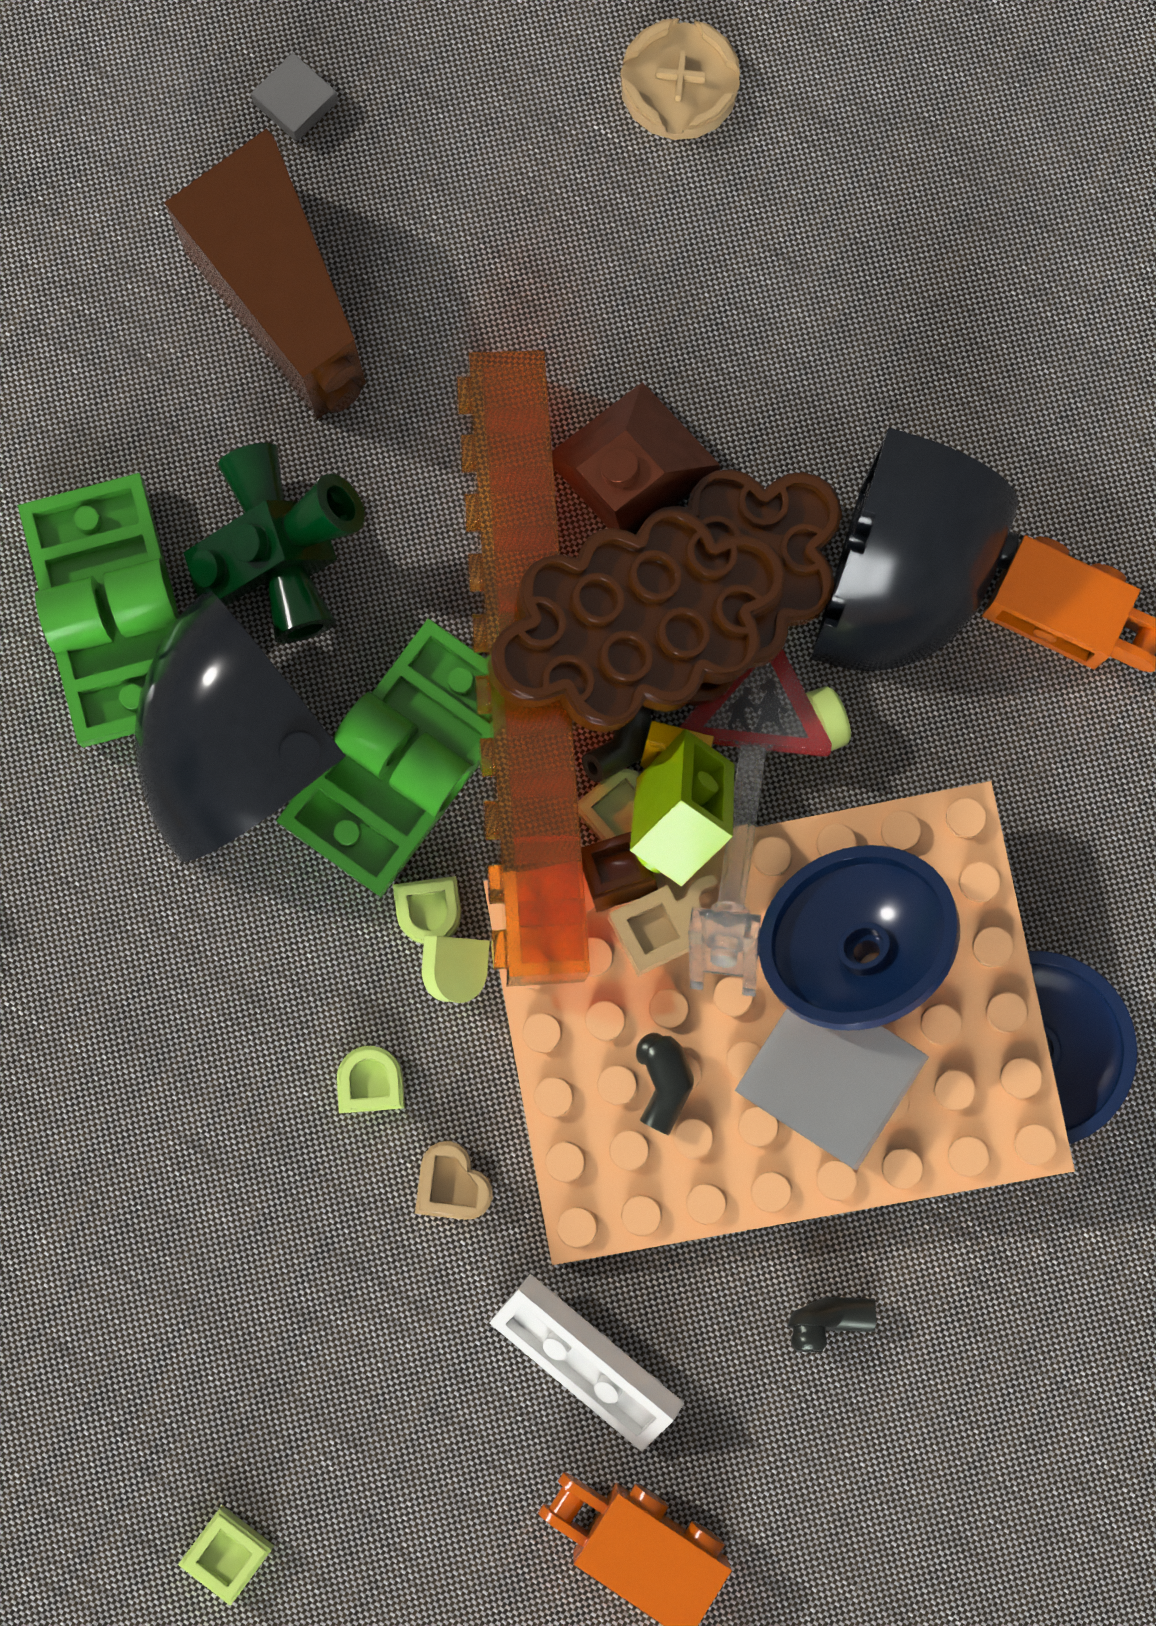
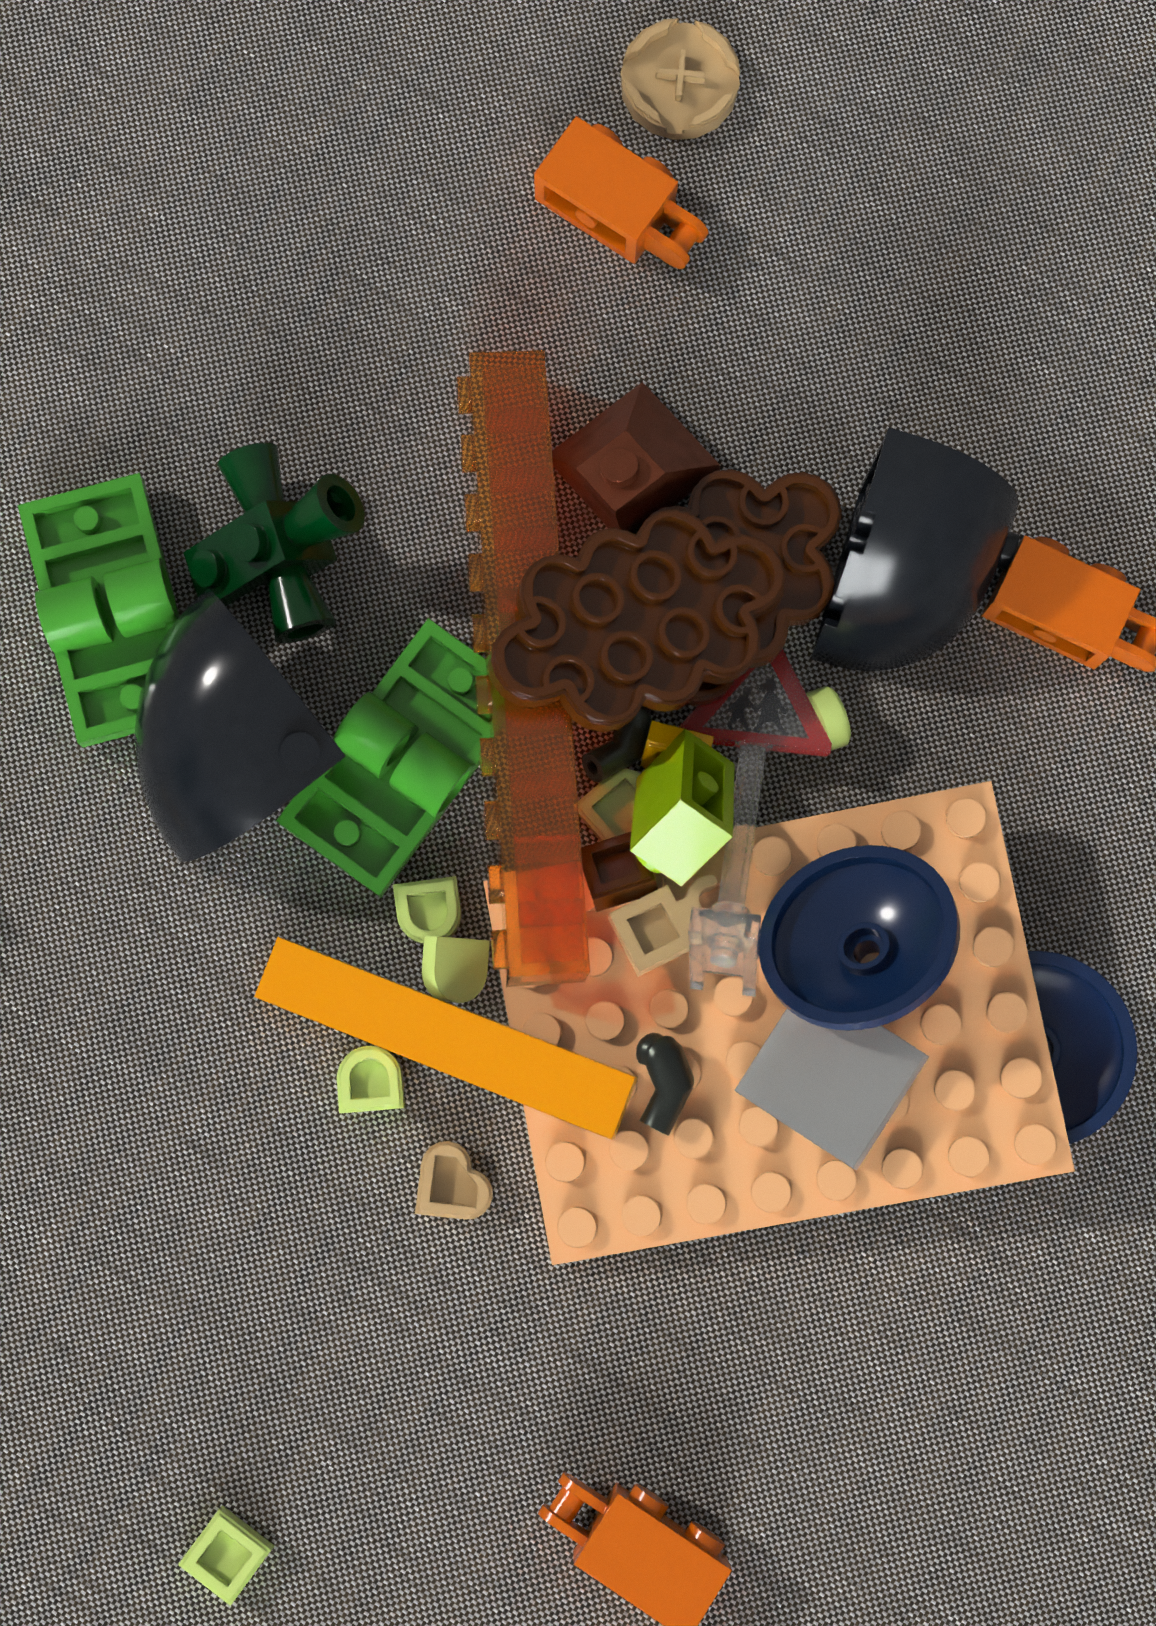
(263, 261): reddish brown slope -> none
(294, 97): light grey tile -> none
(446, 1037): none -> light orange tile
(587, 1363): white plate -> none
(616, 195): none -> orange brick
(830, 1314): pearl dark grey arm -> none

